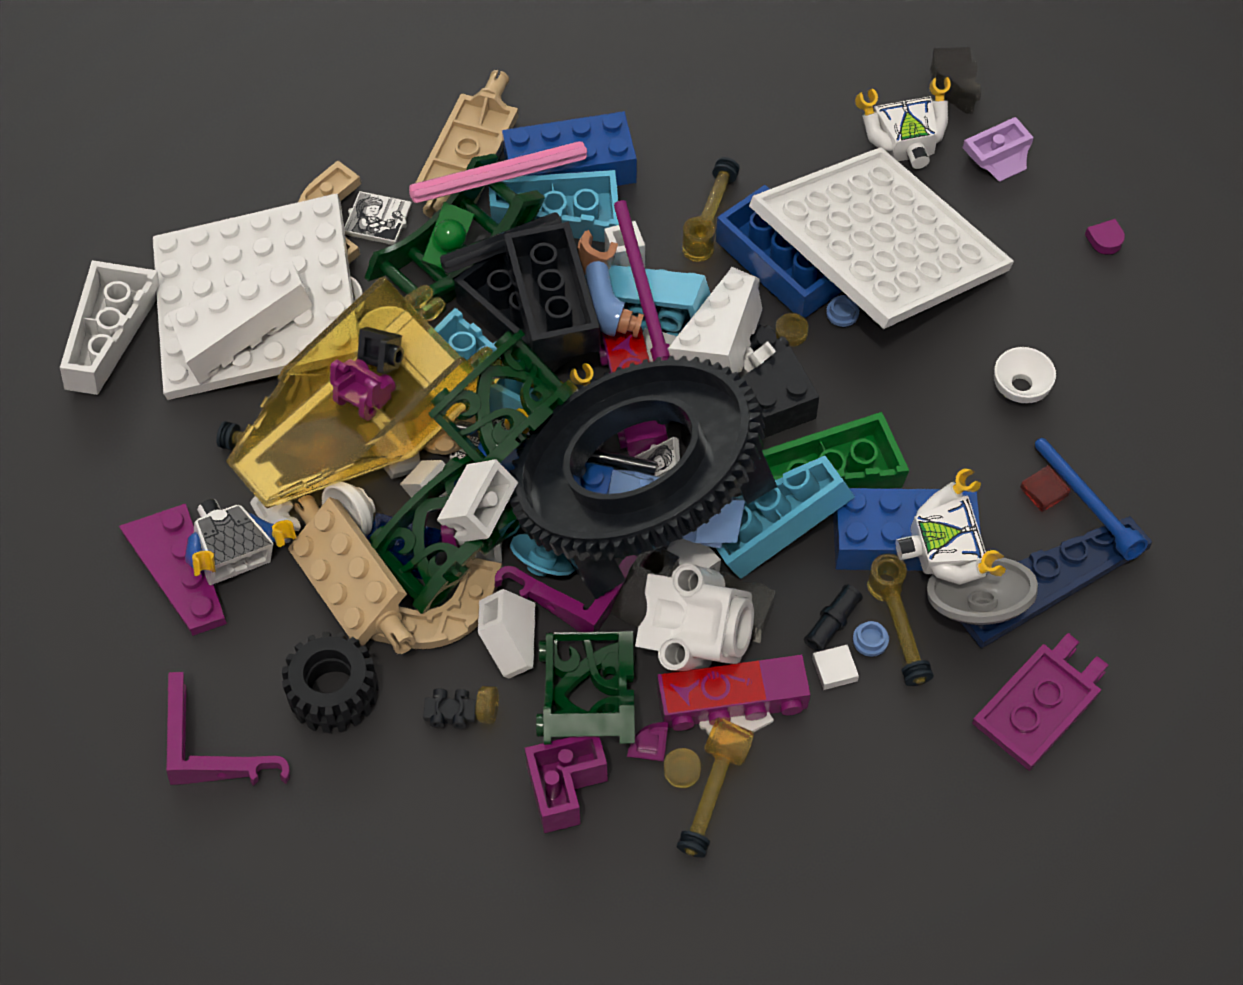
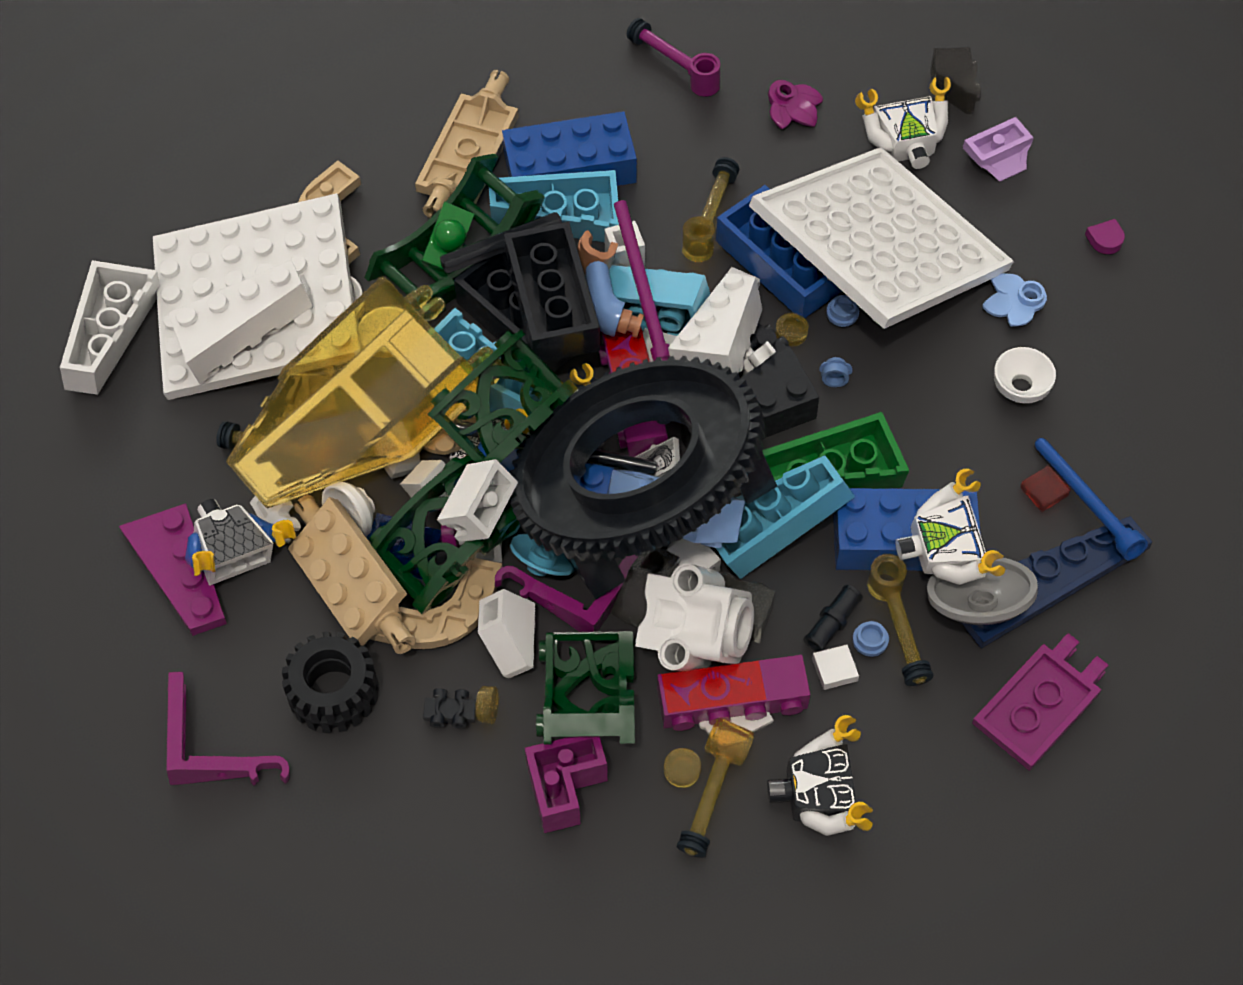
(360, 386): magenta piece -> none
(377, 218): piece -> none
(380, 349): black bracket -> none
(497, 172): bright pink axle -> none
(650, 742): magenta tile -> none
(702, 68): none -> magenta piece
(796, 105): none -> magenta plate
(822, 784): none -> torso
(835, 372): none -> medium blue plate
(1012, 299): none -> light blue plate

